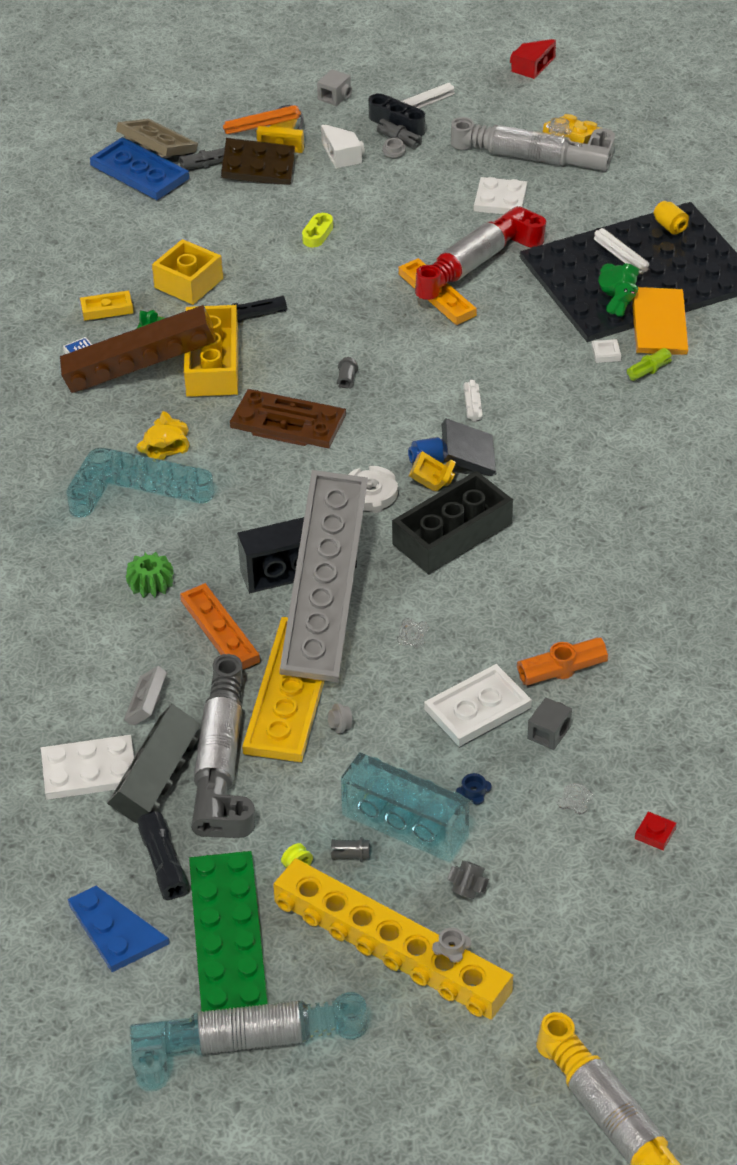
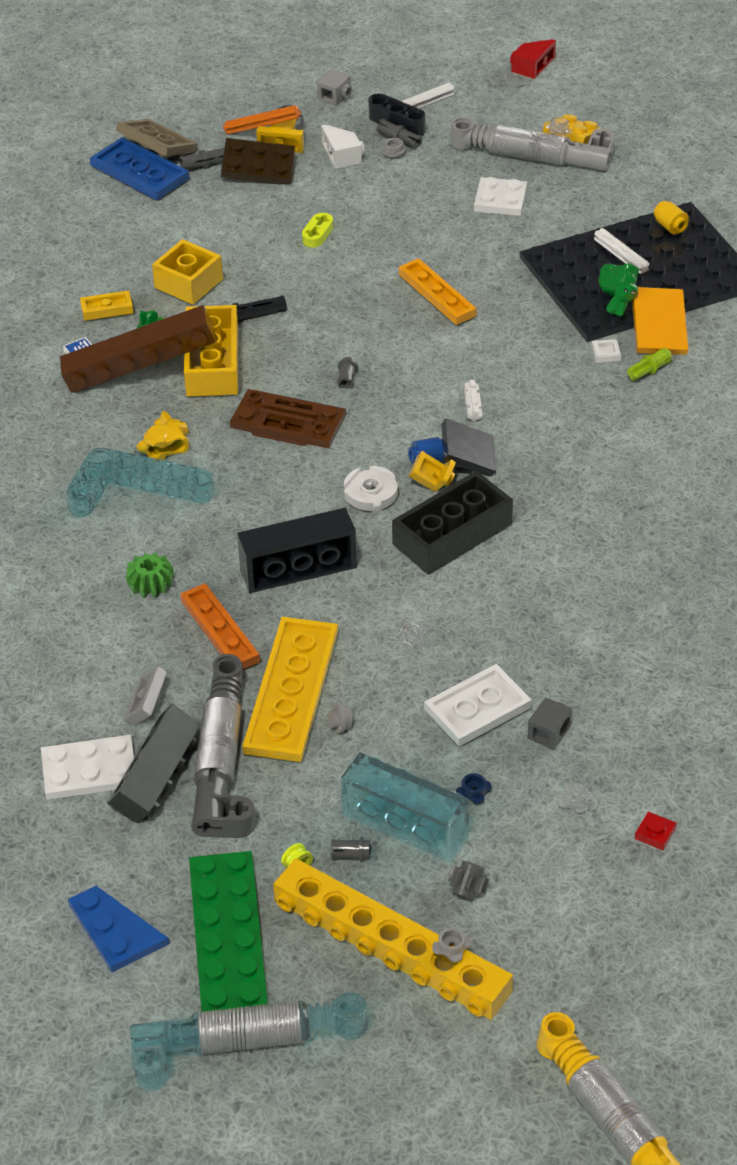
(162, 855): black axle -> none
(324, 576): light grey plate -> none
(477, 247): red piece -> none
(562, 661): orange piece -> none

